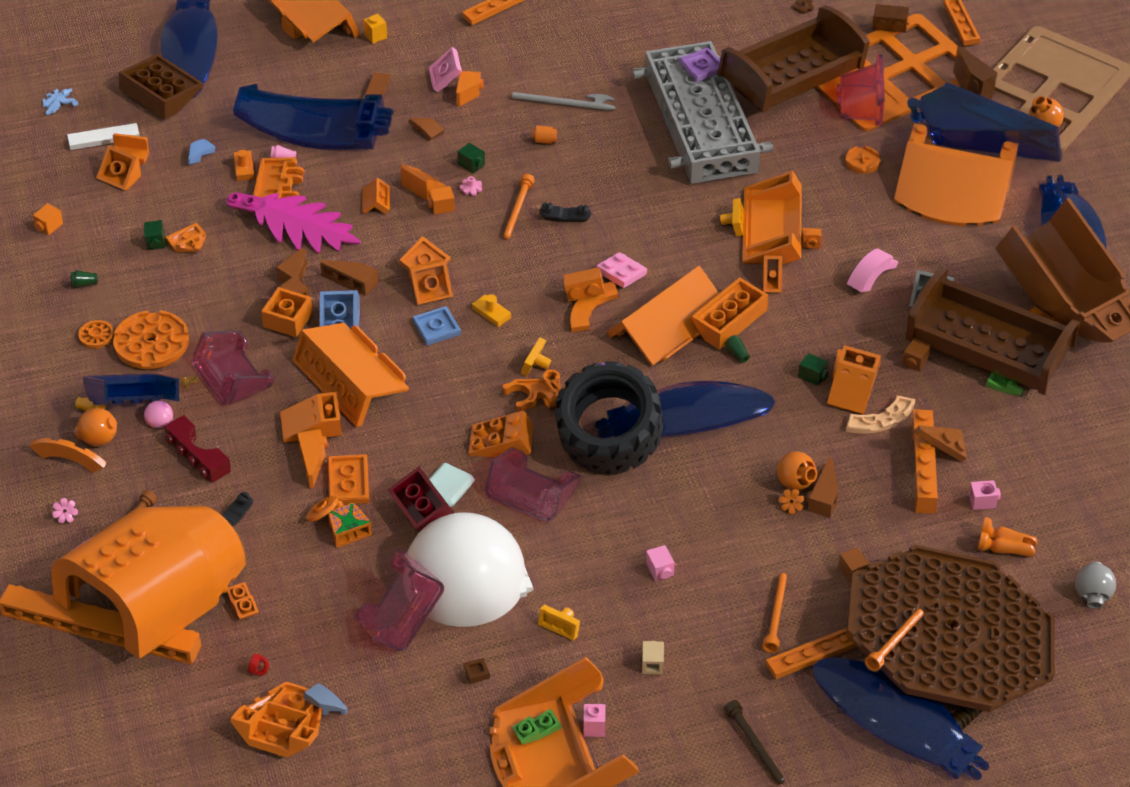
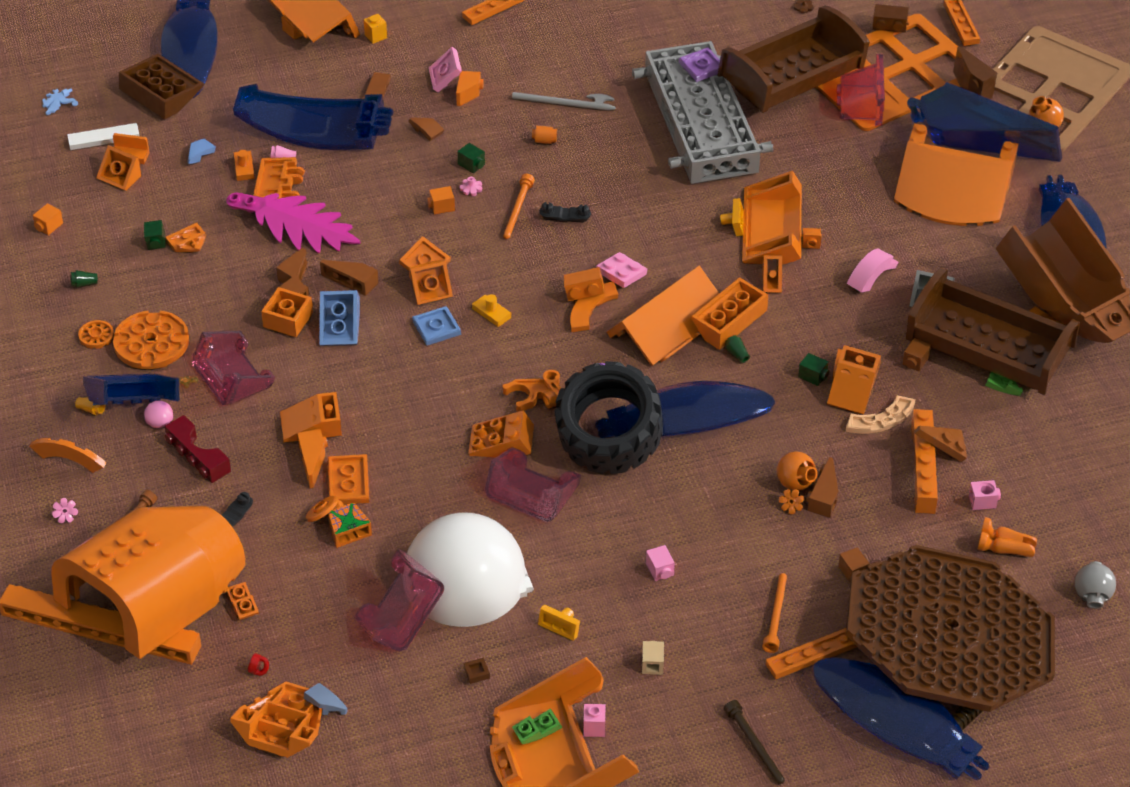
(96, 427): orange brick -> none
(347, 364): orange piece -> none
(376, 195): orange panel -> none
(418, 181): orange slope -> none
(419, 499): dark red brick -> none
(451, 482): light aqua tile -> none
(536, 358): light orange tile -> none
(862, 160): orange tile -> none
(876, 659): orange piece -> none

